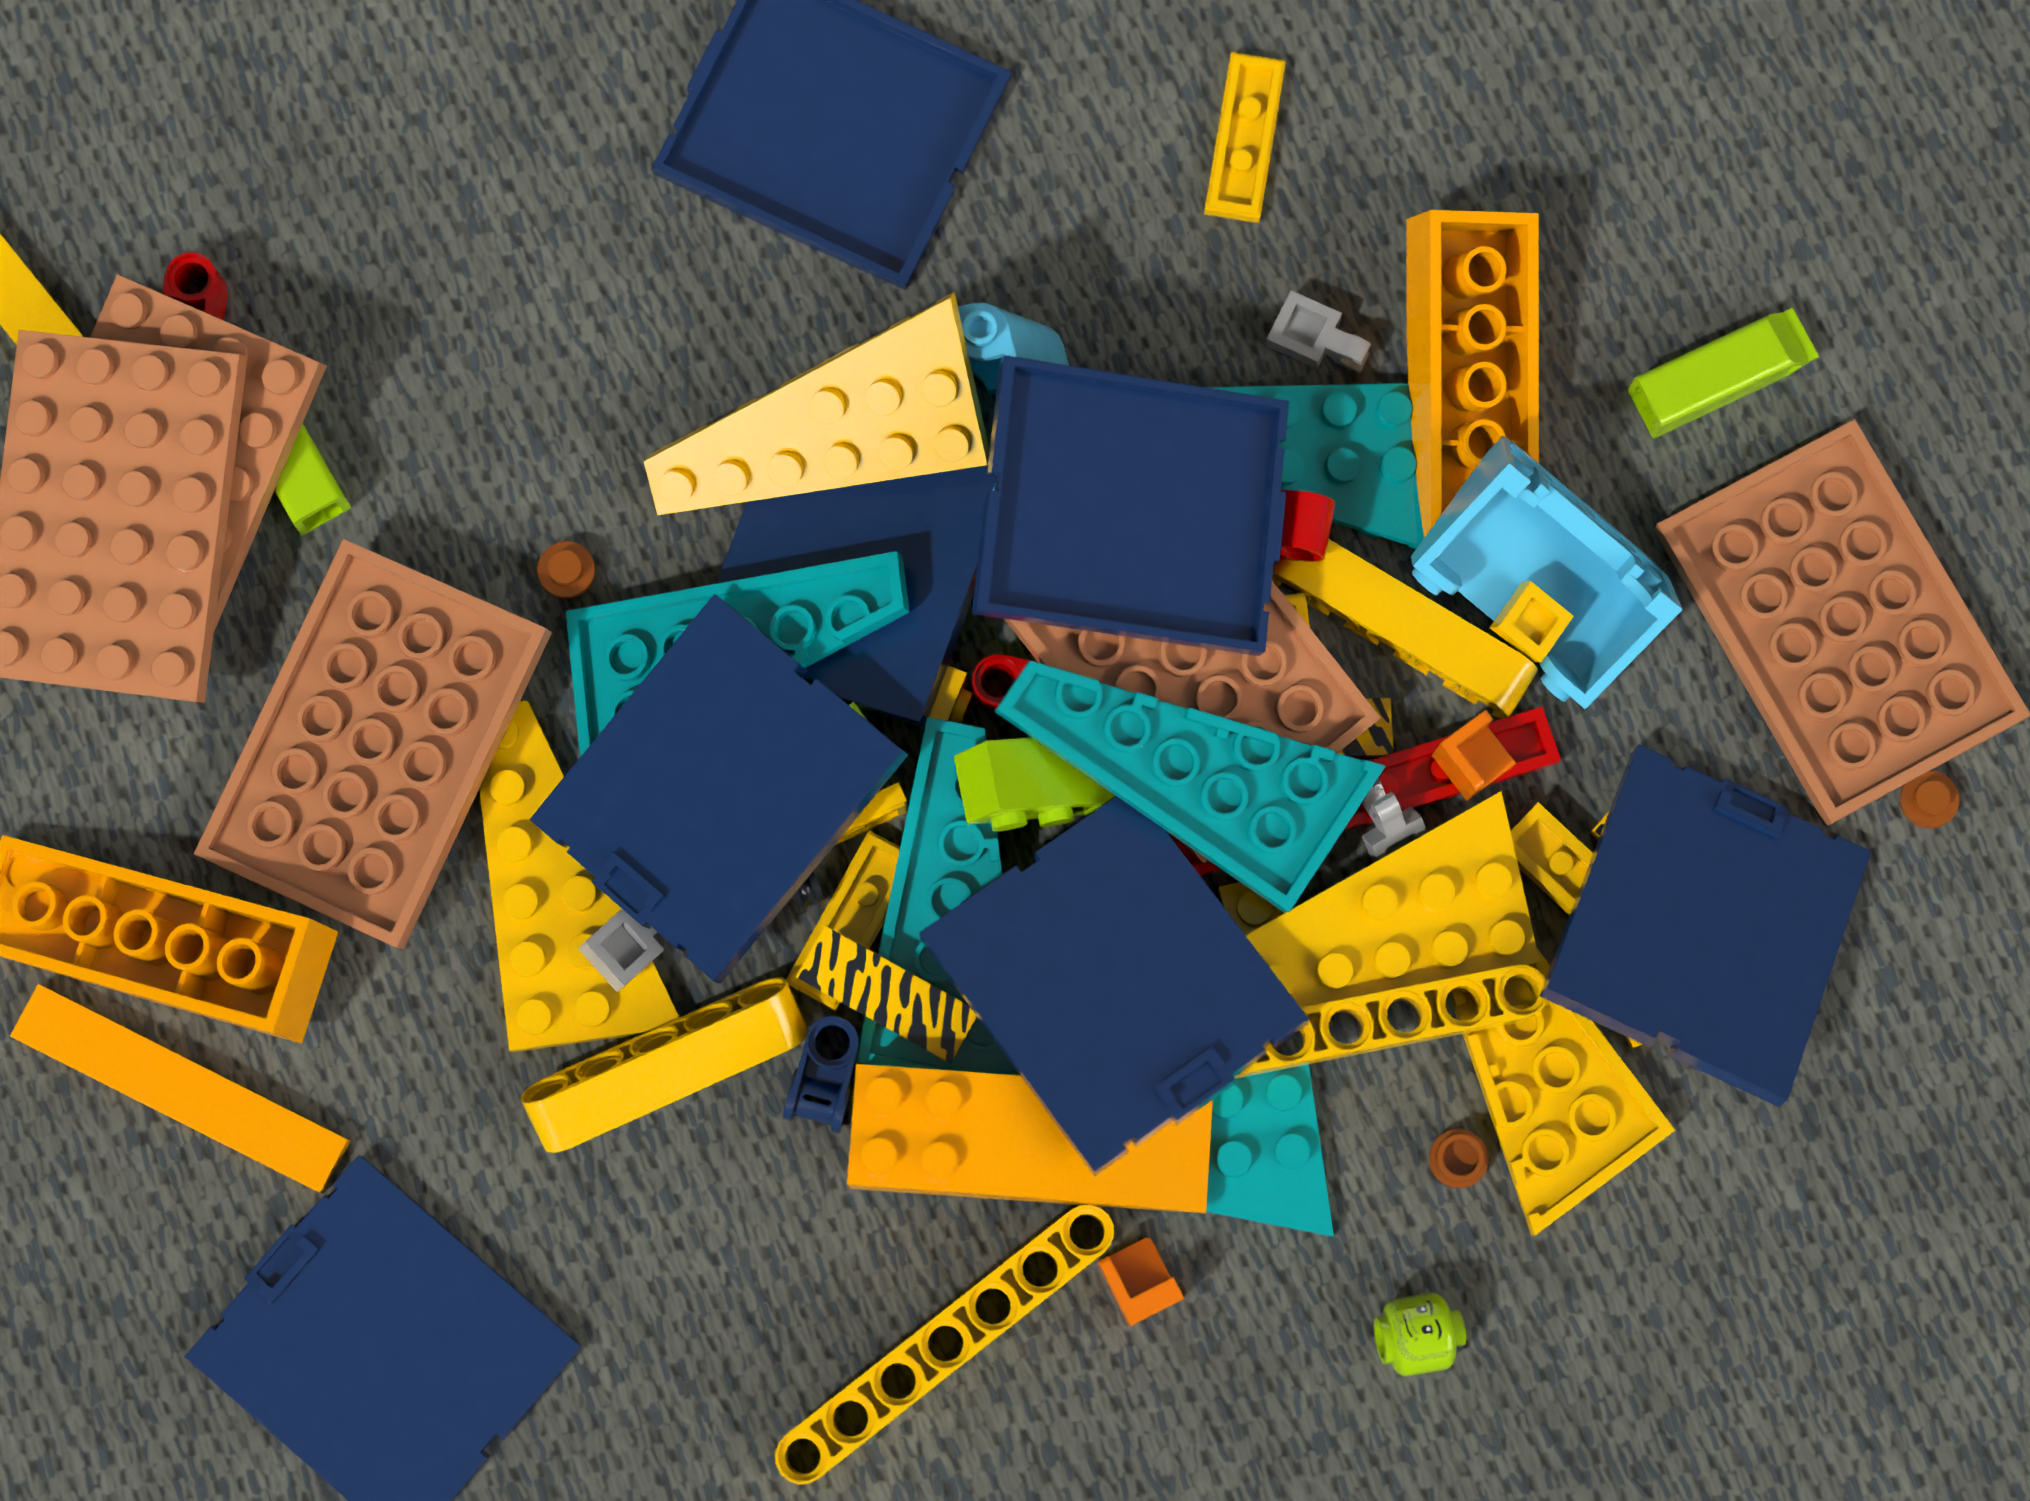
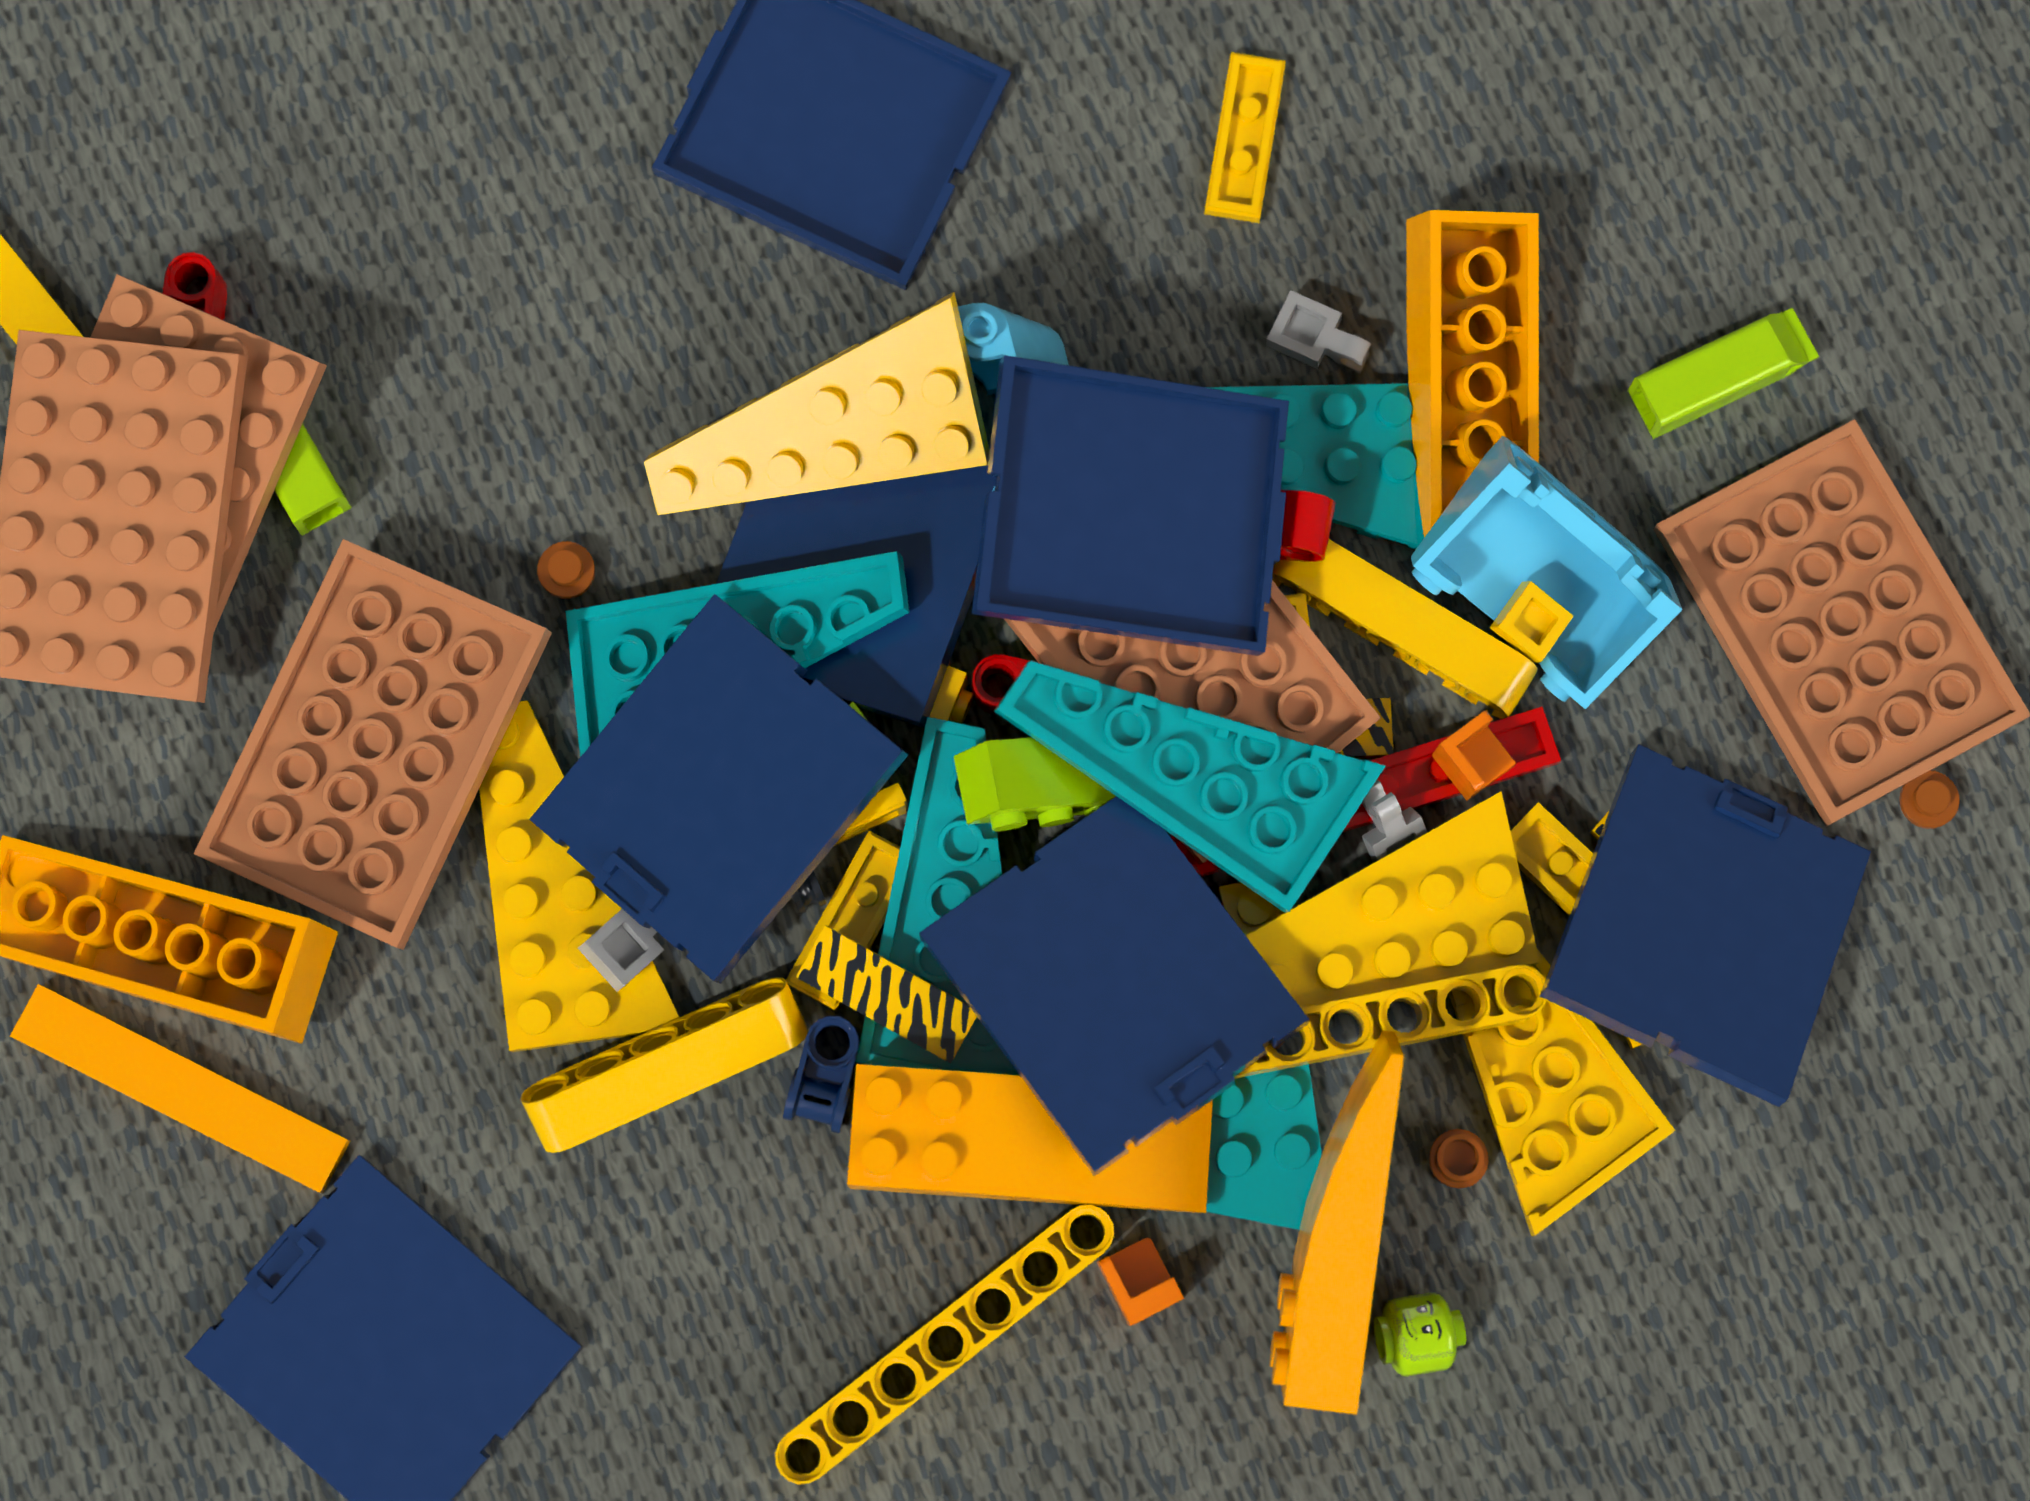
(1337, 1247): none -> light orange slope

